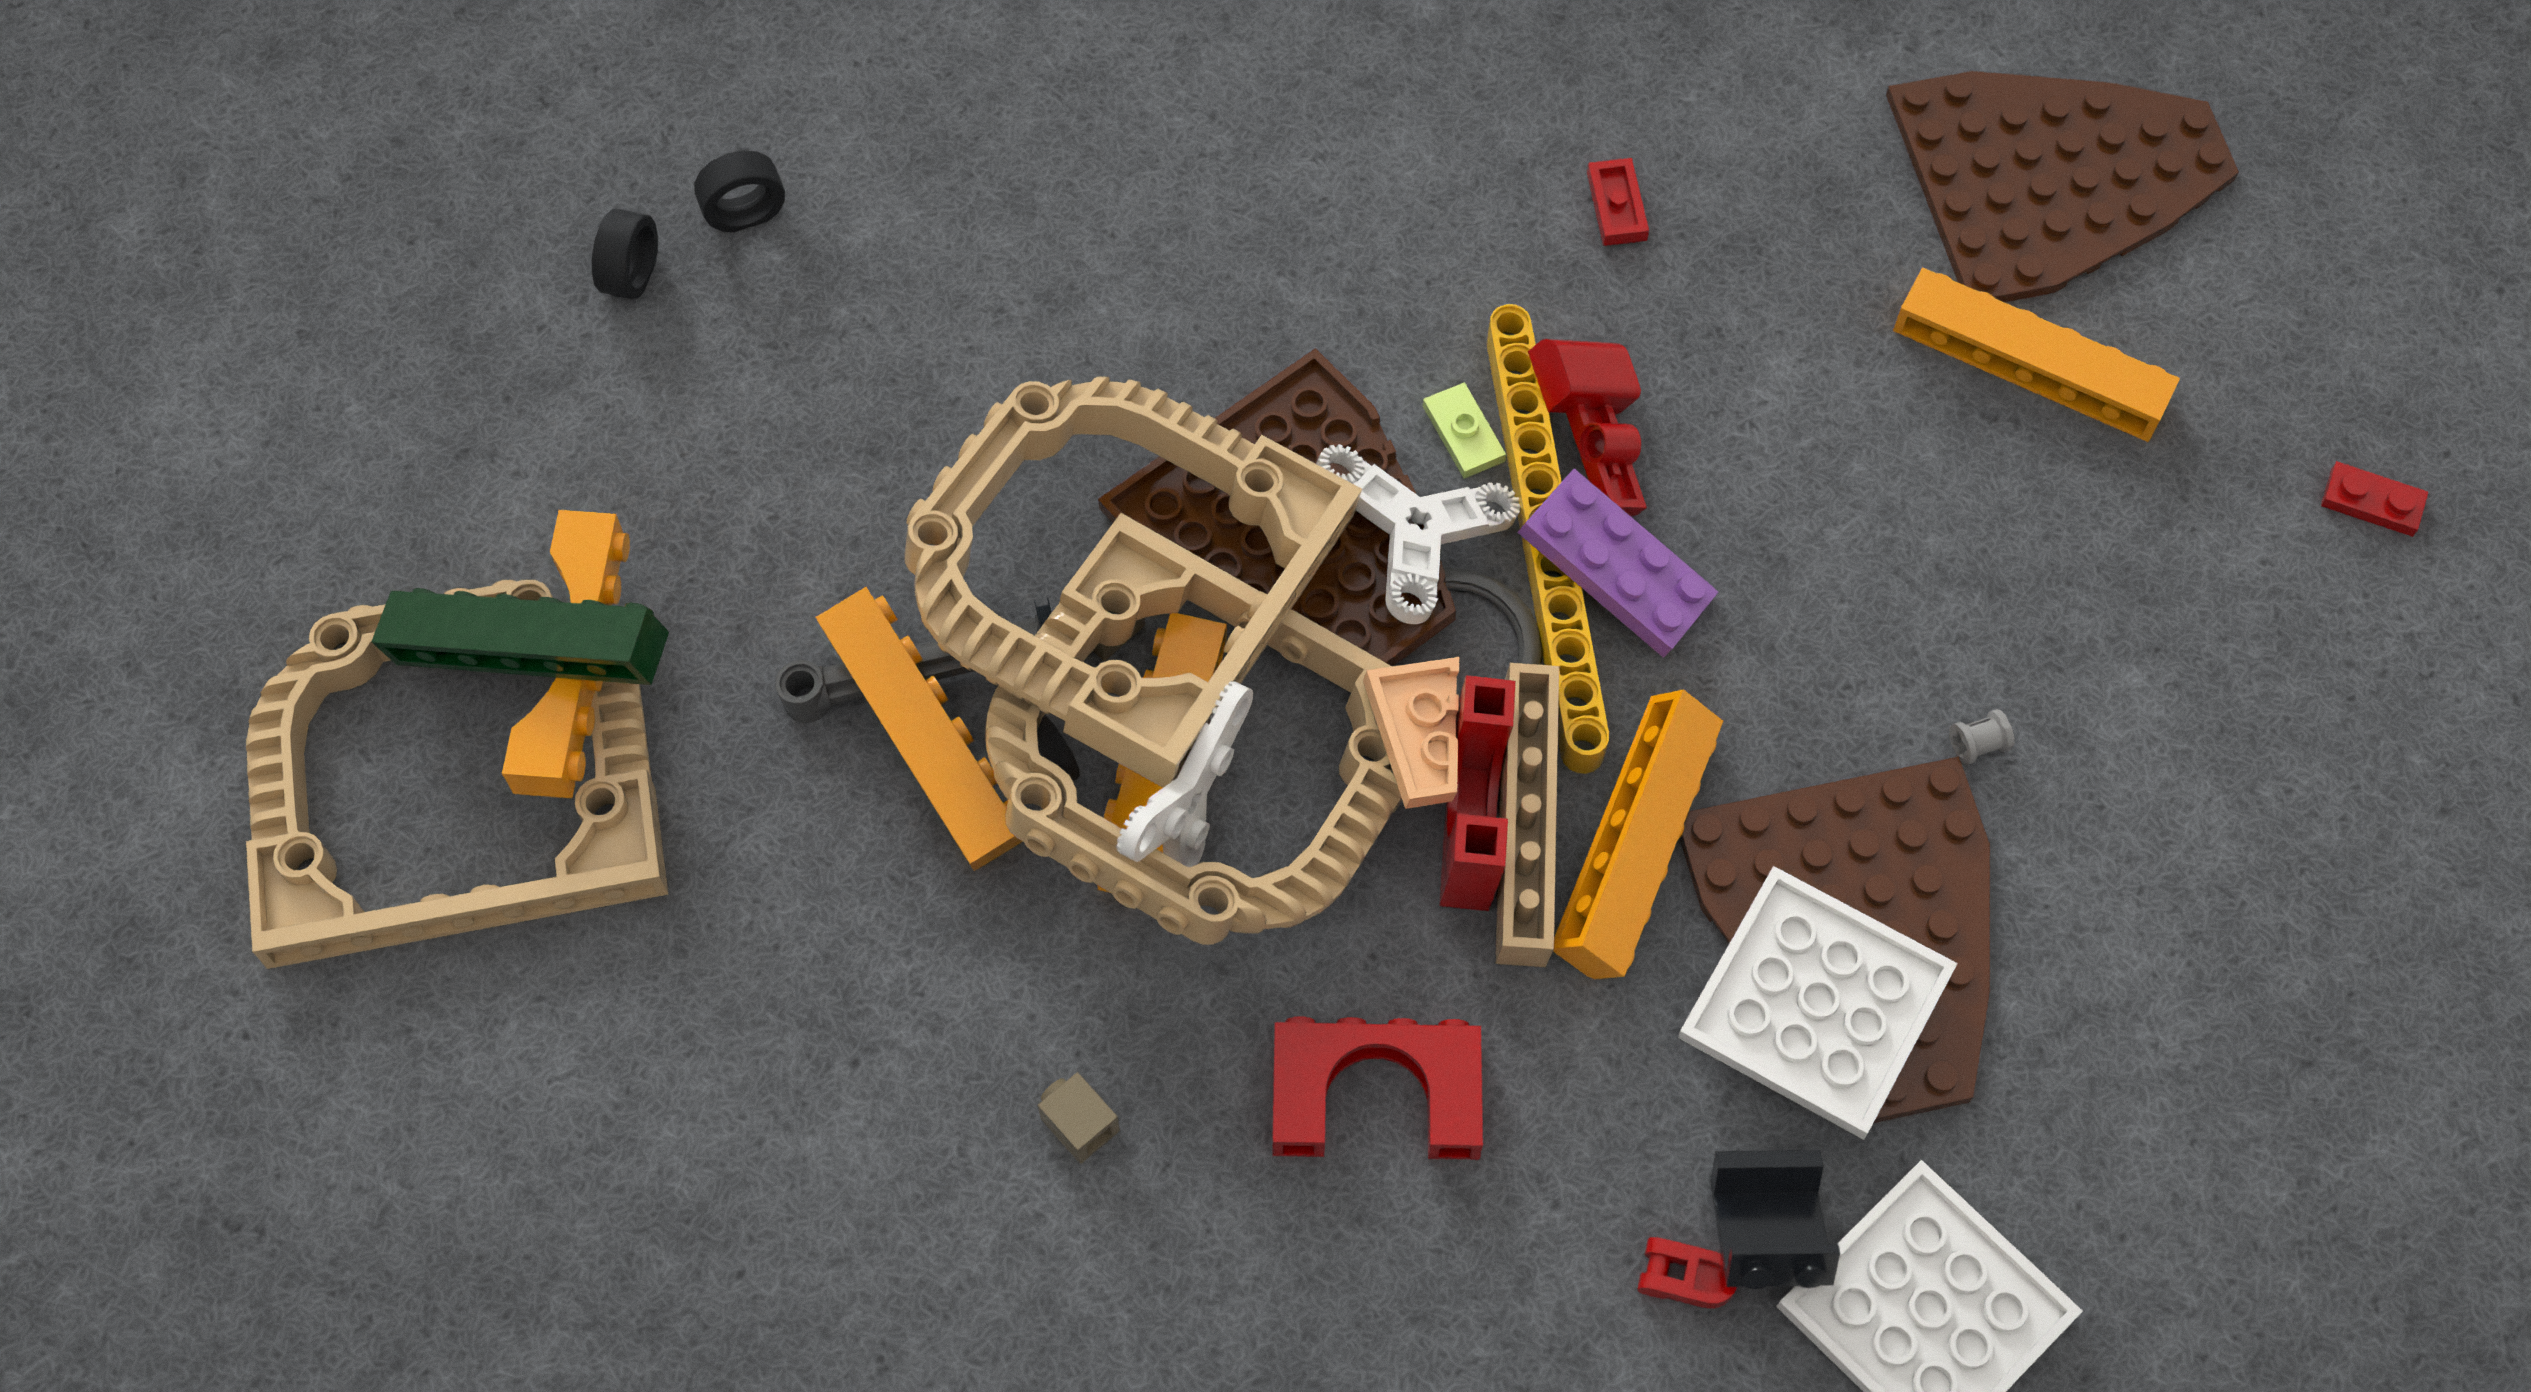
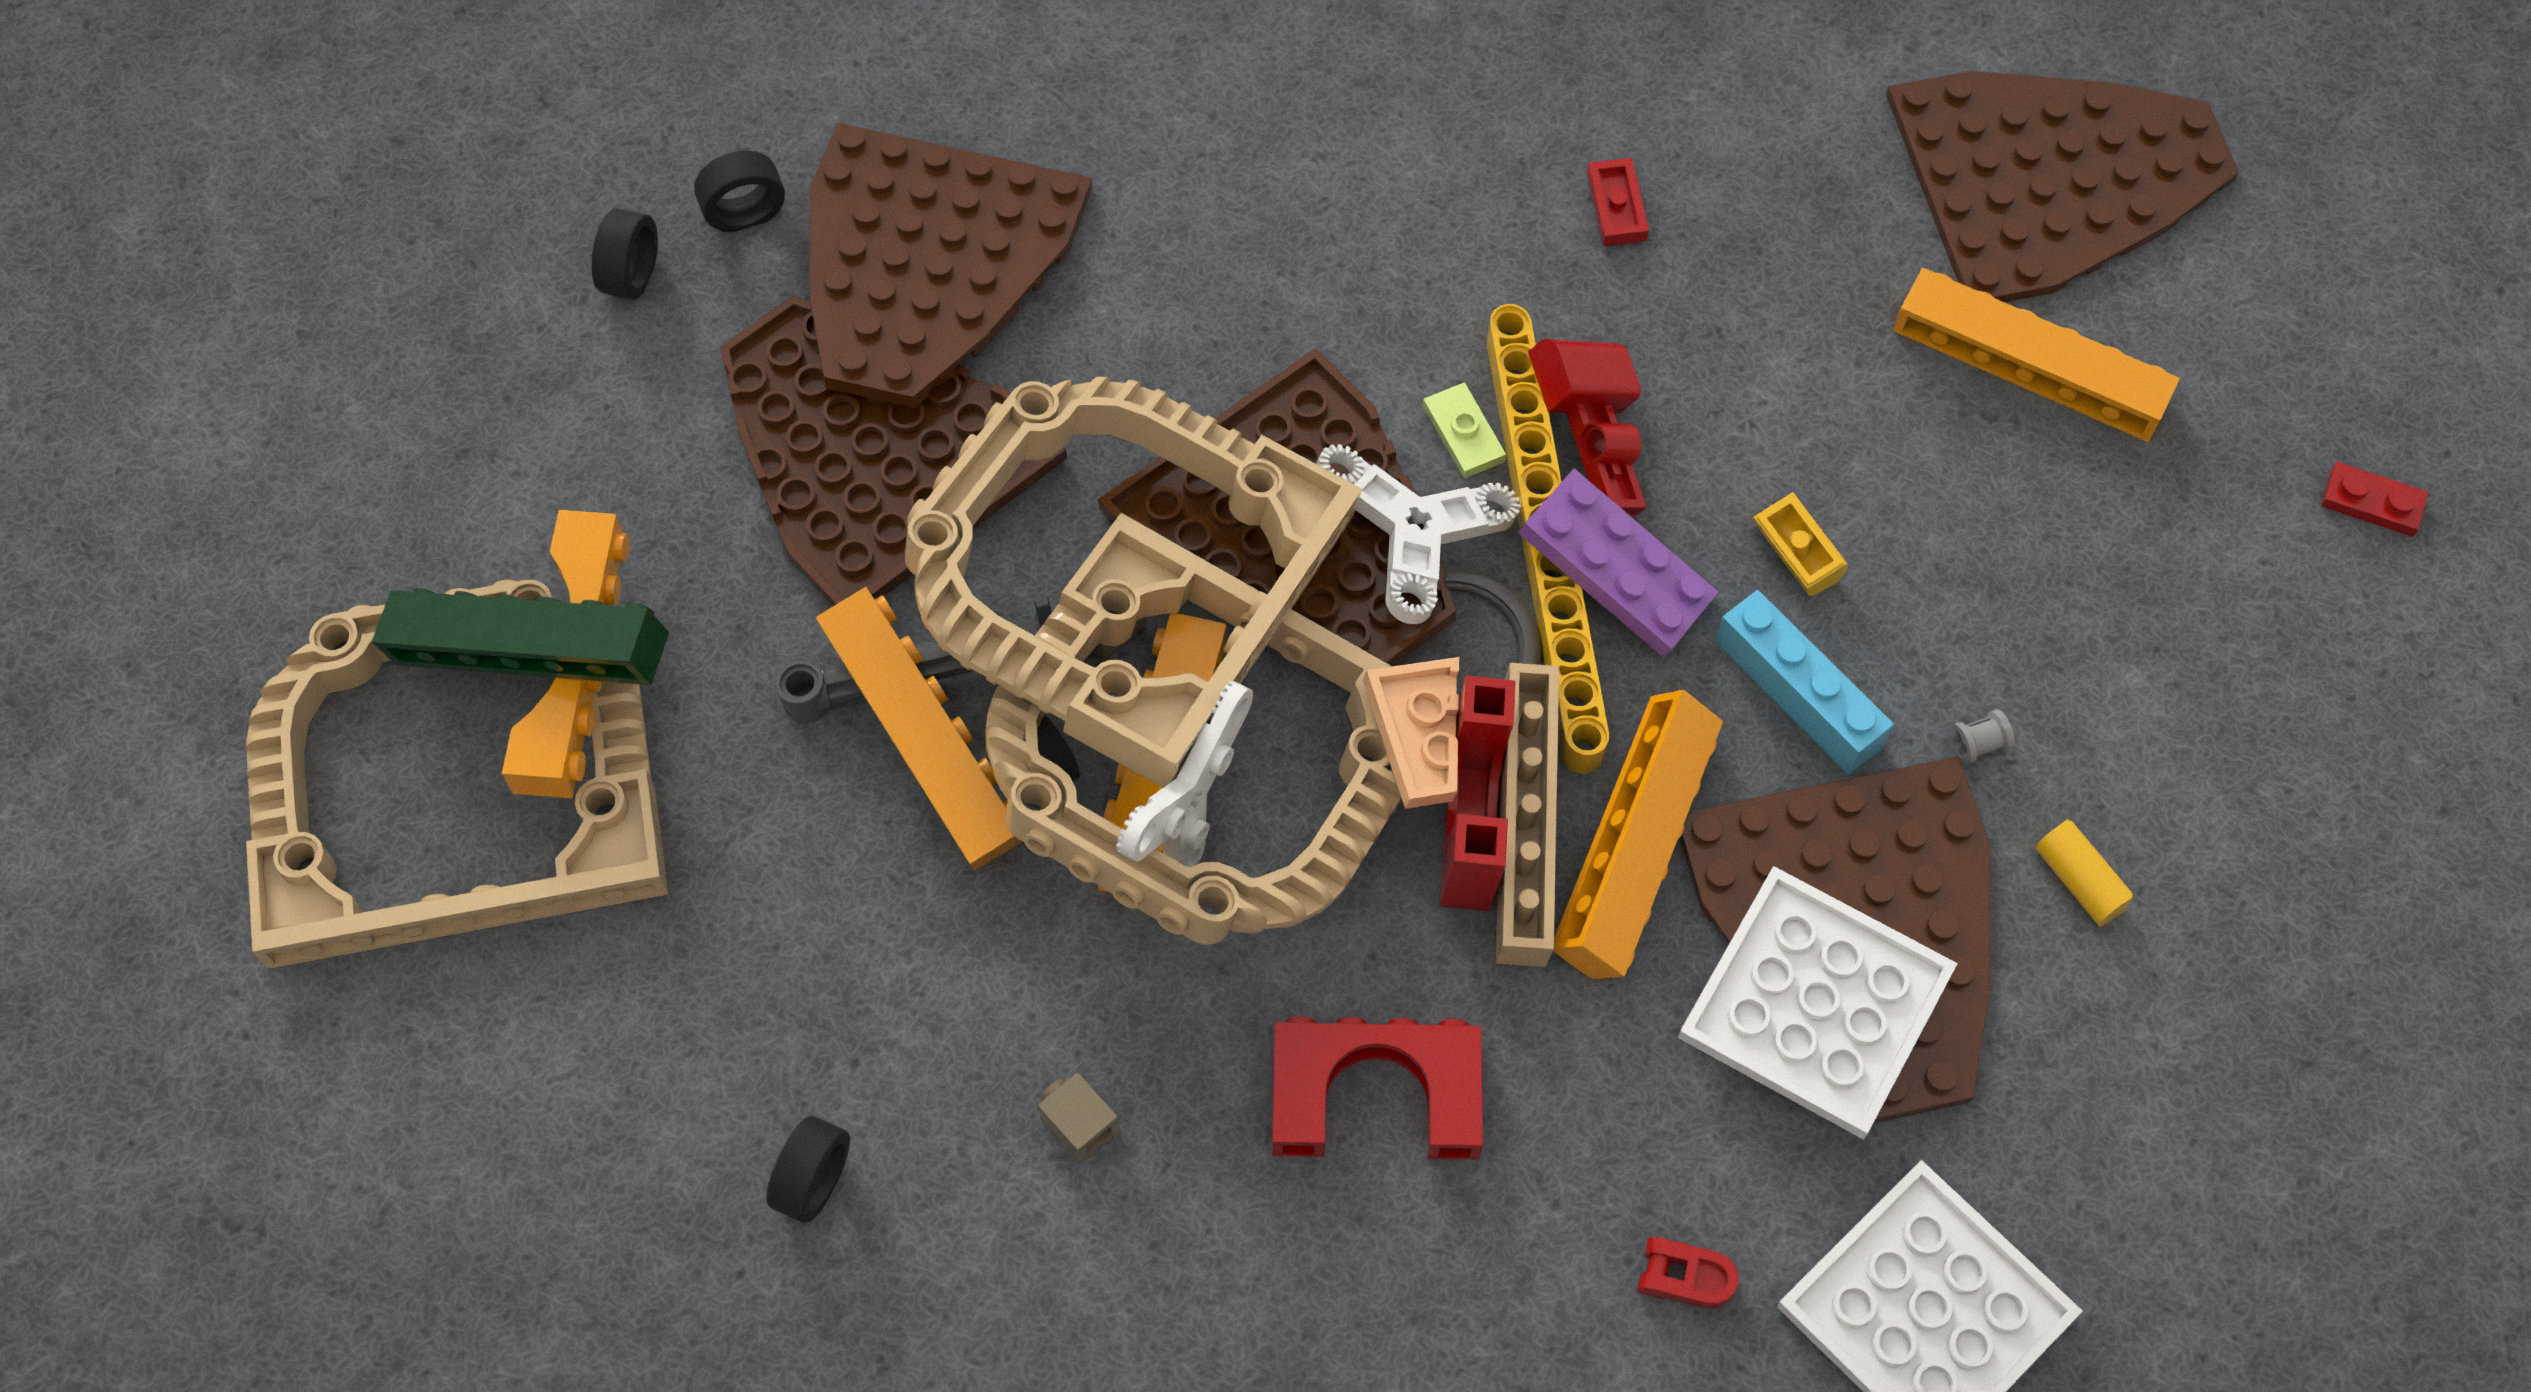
(808, 1169): none -> black tyre
(844, 464): none -> reddish brown wing
(925, 256): none -> reddish brown wing
(1772, 1219): black panel -> none
(1801, 544): none -> yellow brick
(1803, 682): none -> medium azure brick
(2084, 873): none -> yellow brick

